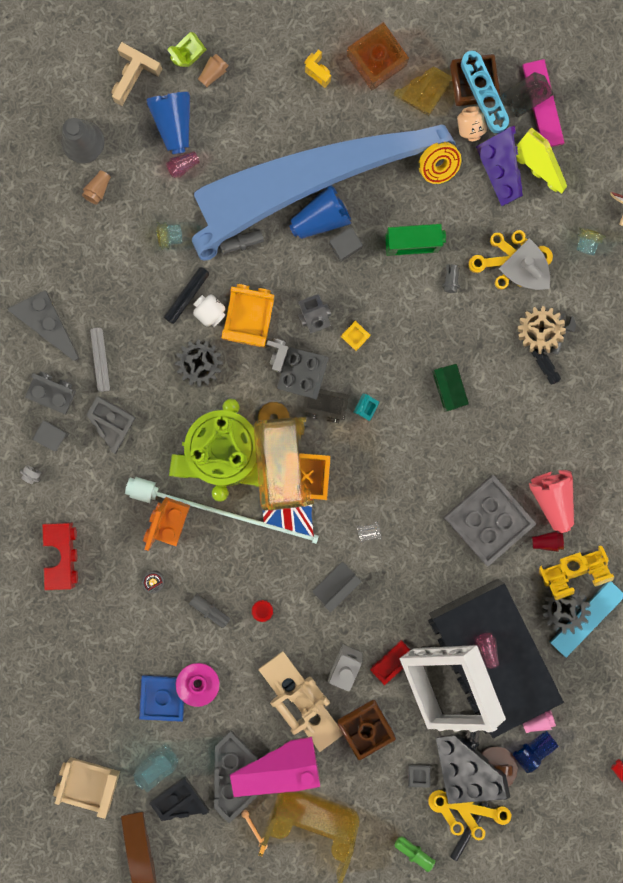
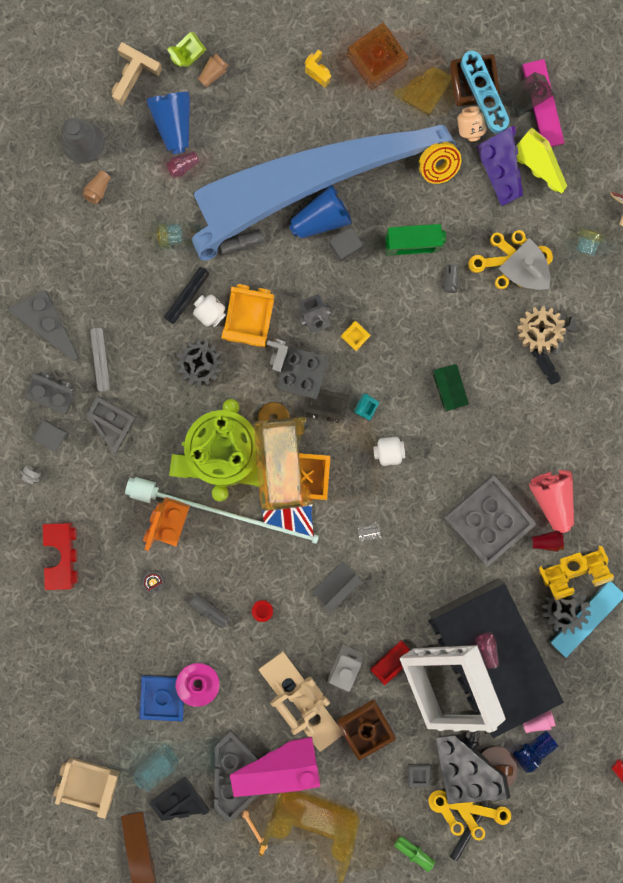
(389, 451): none -> white head

